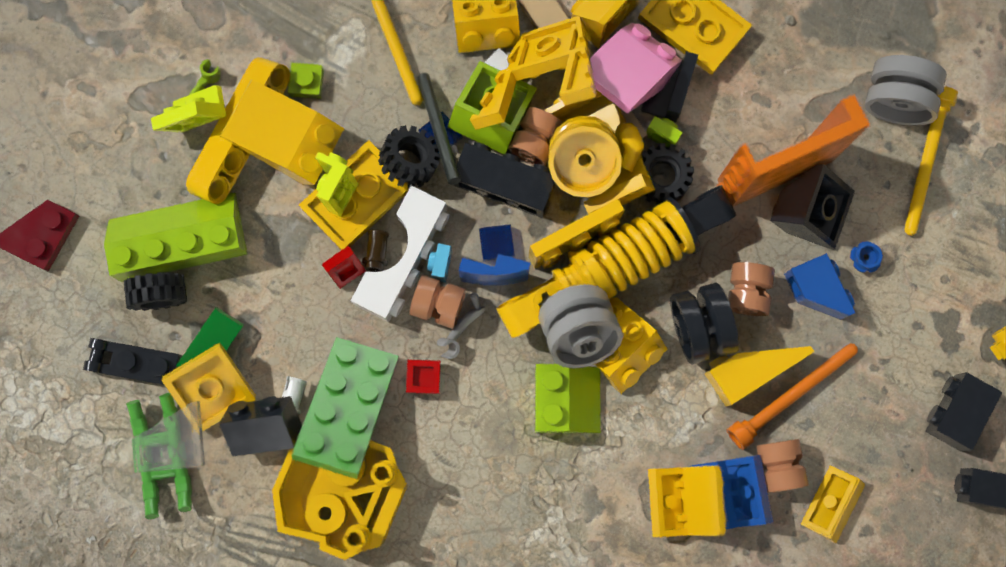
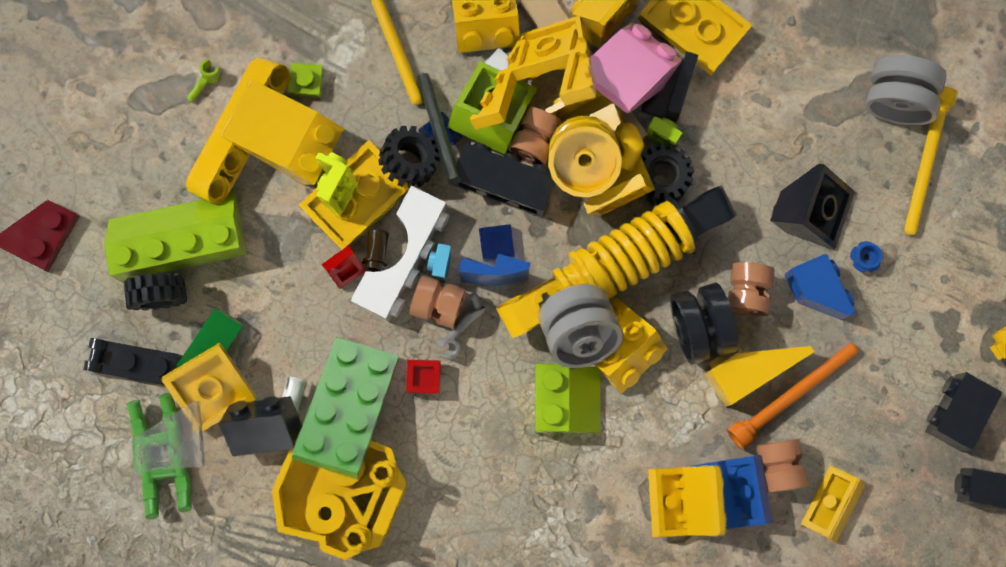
(191, 111): neon yellow bracket -> none
(575, 235): yellow plate -> none
(747, 179): orange panel -> none

